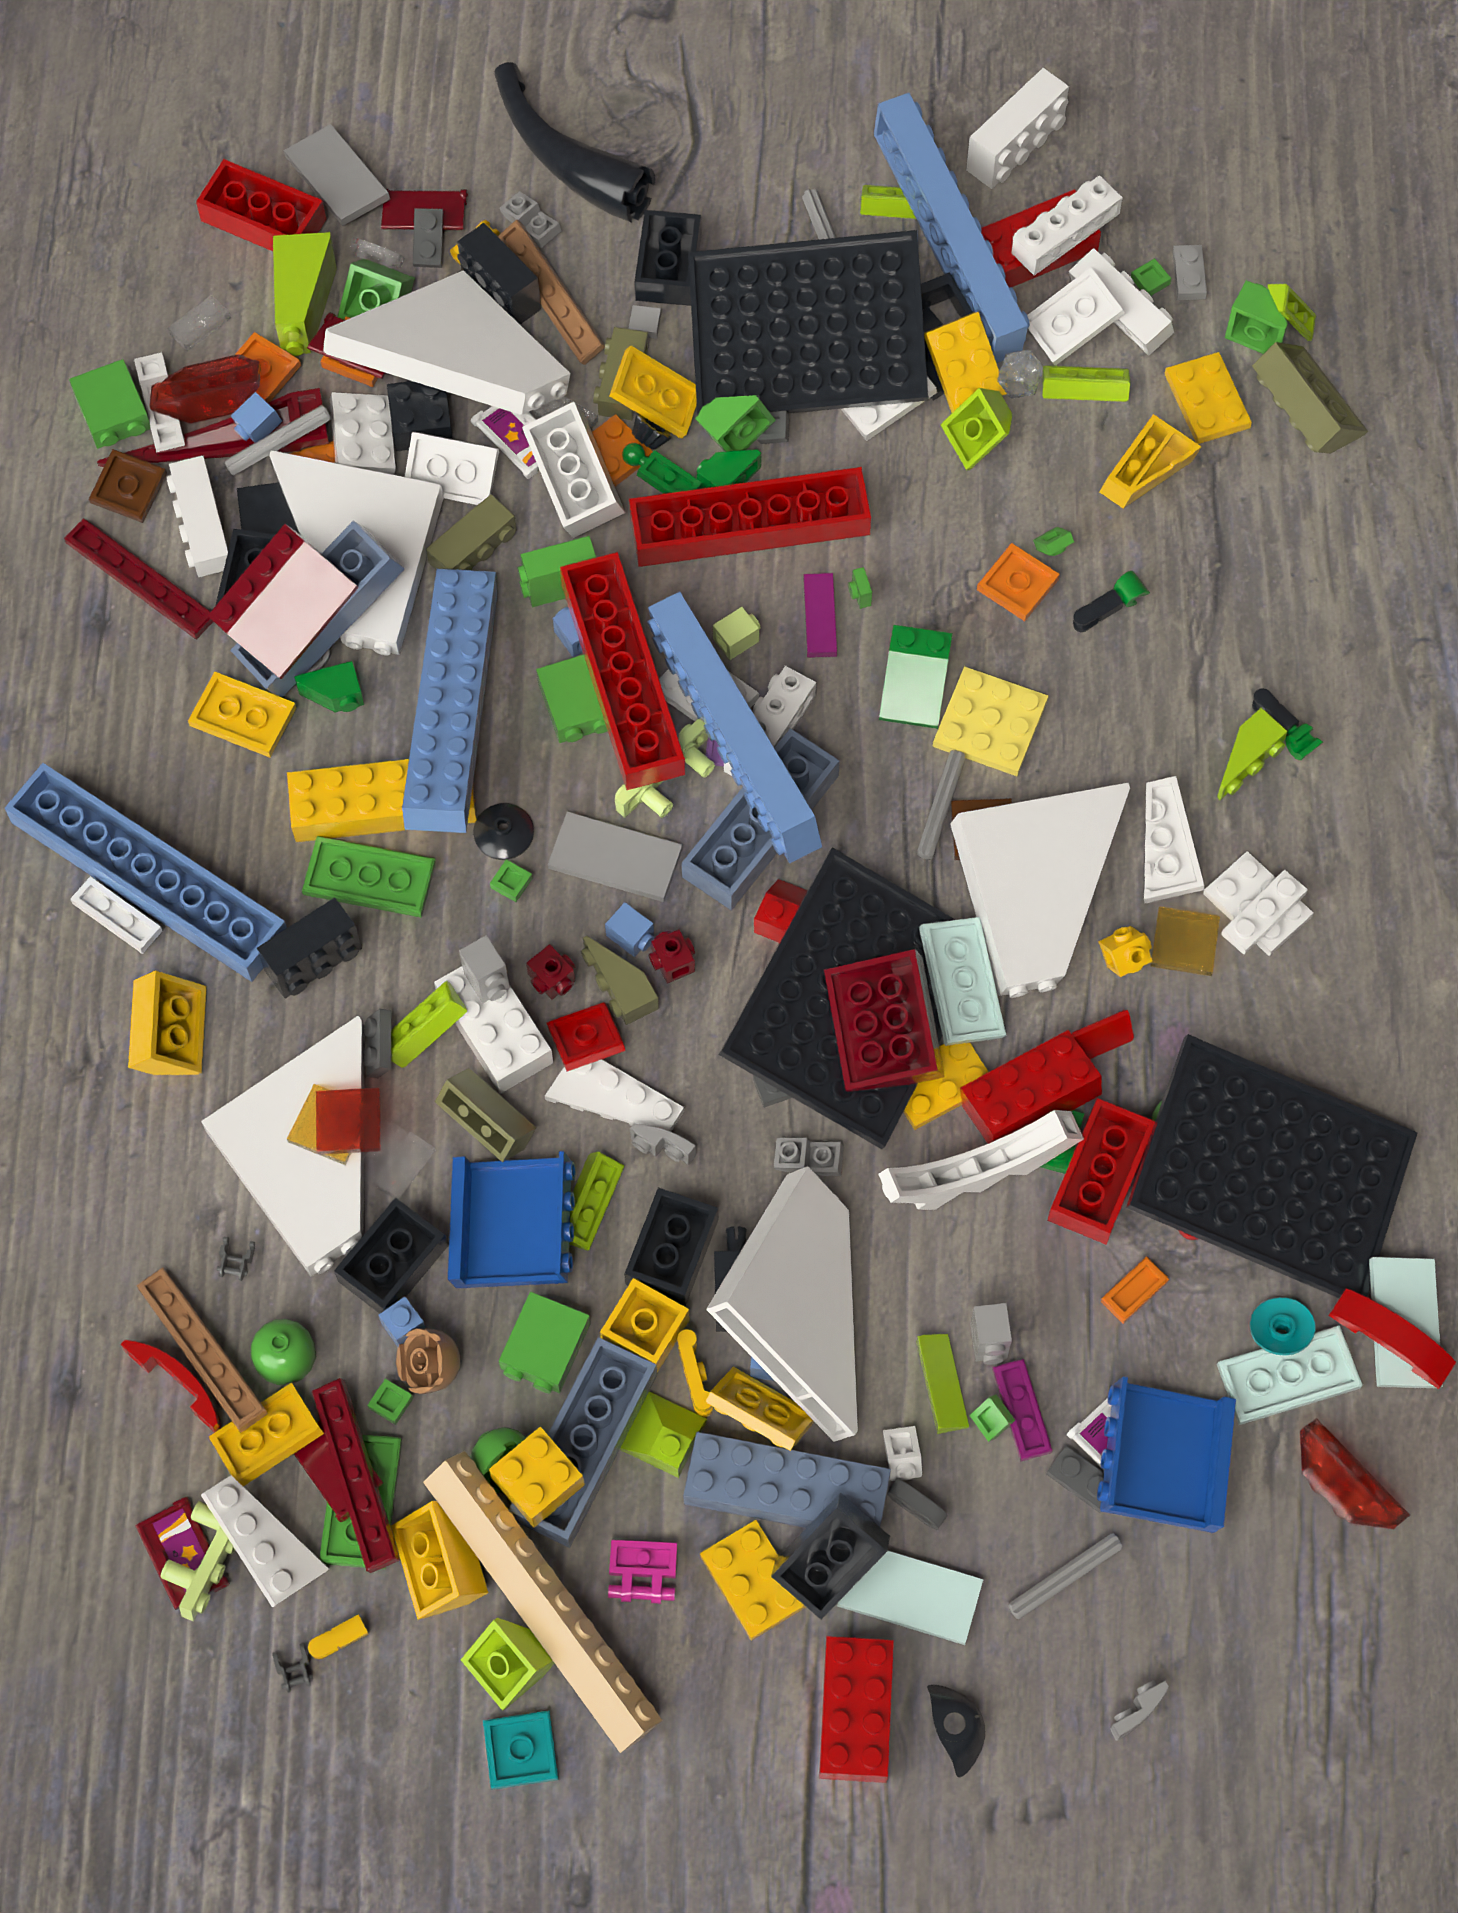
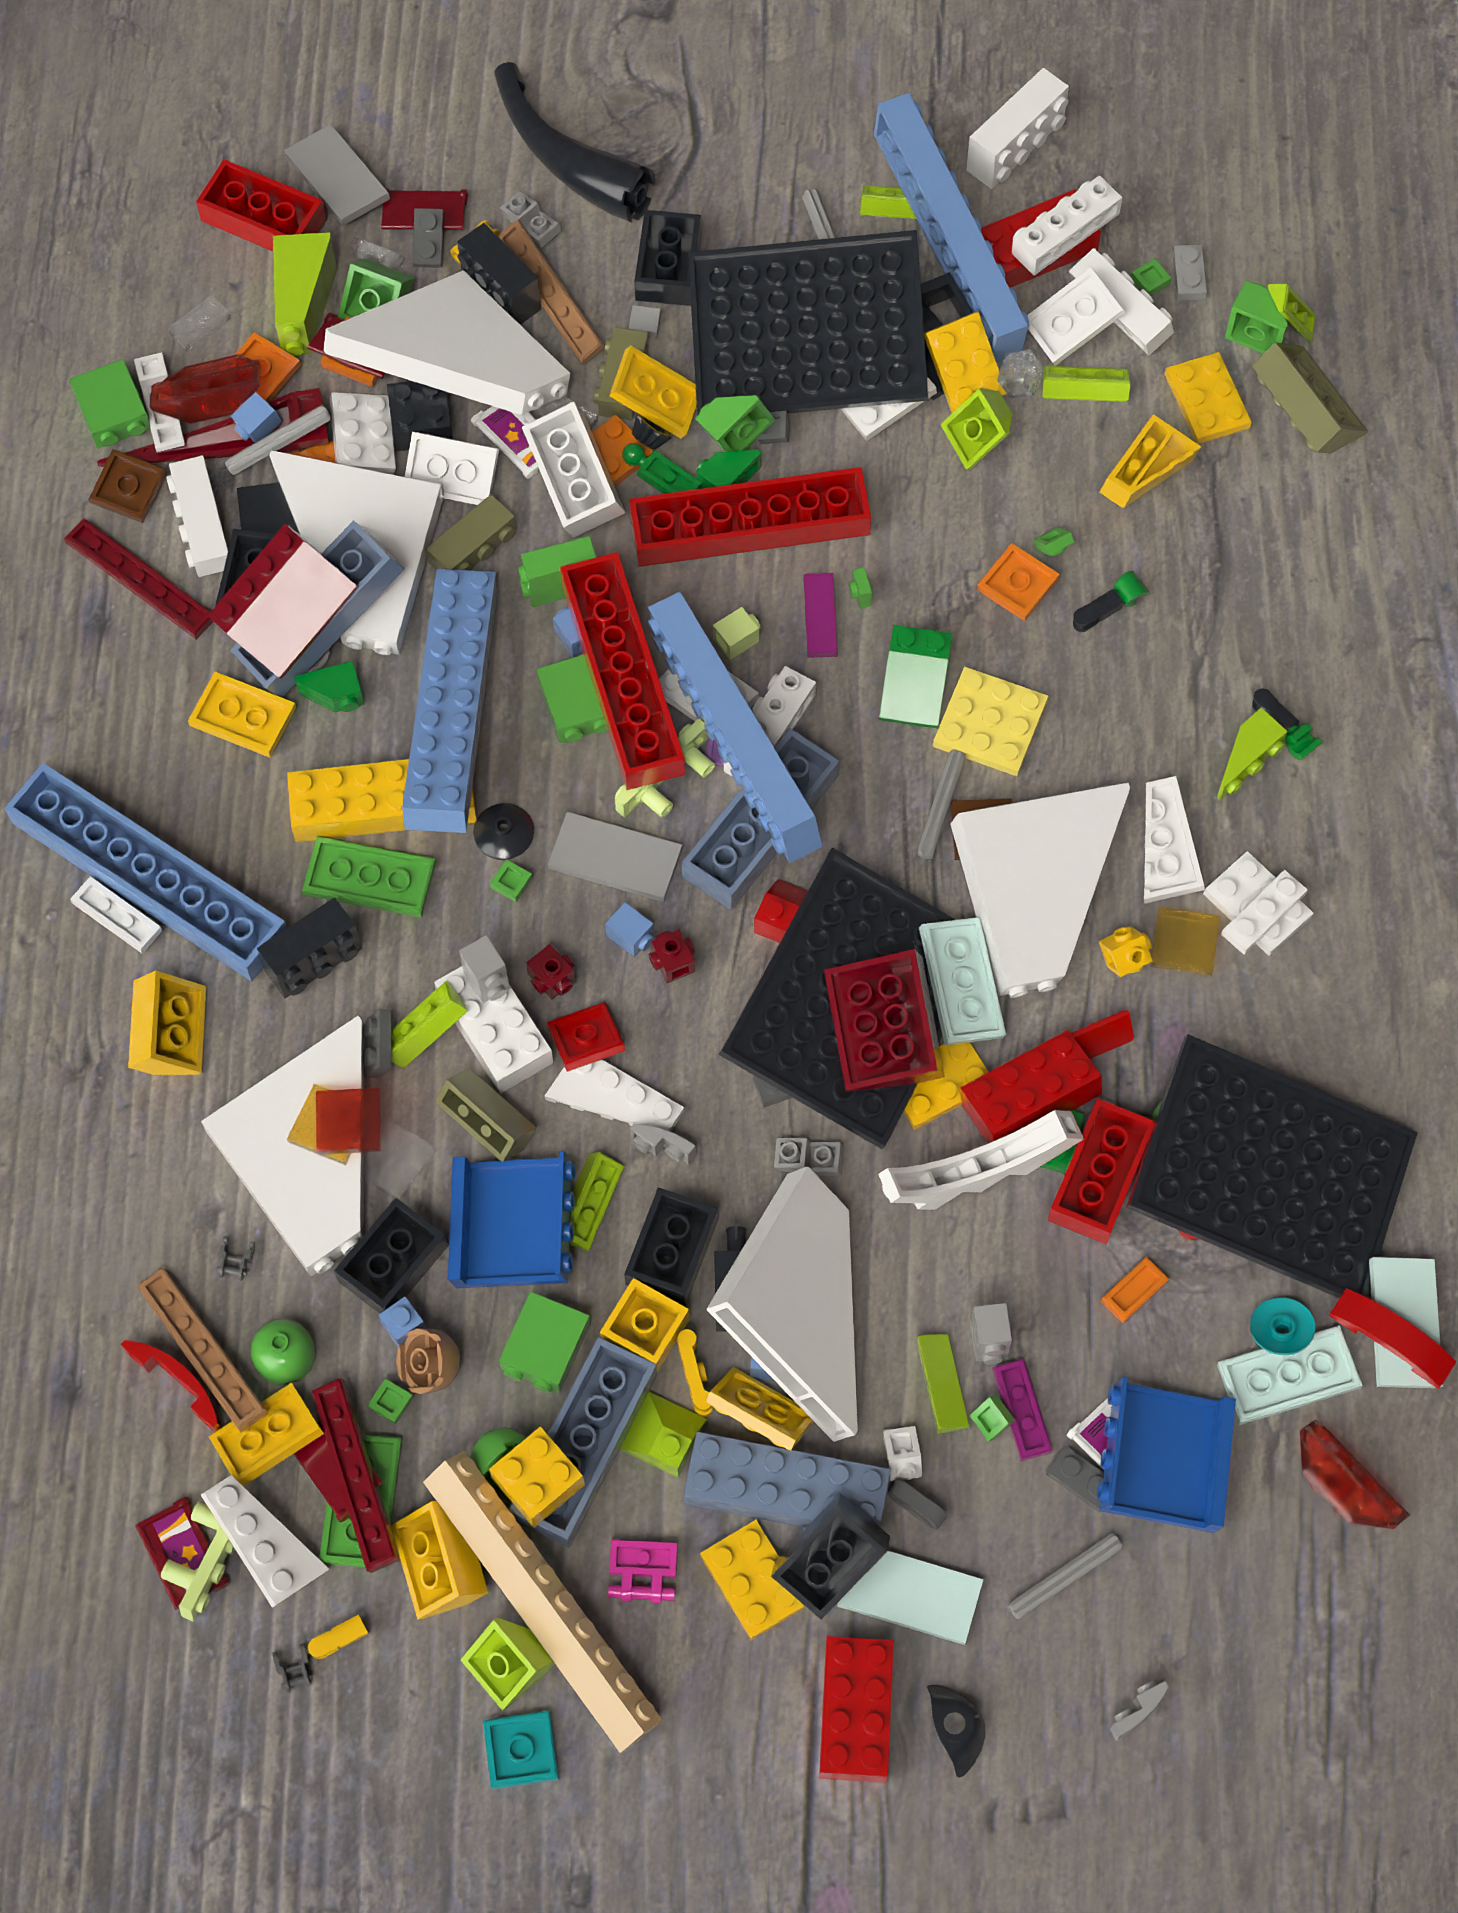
(625, 984): olive slope -> none

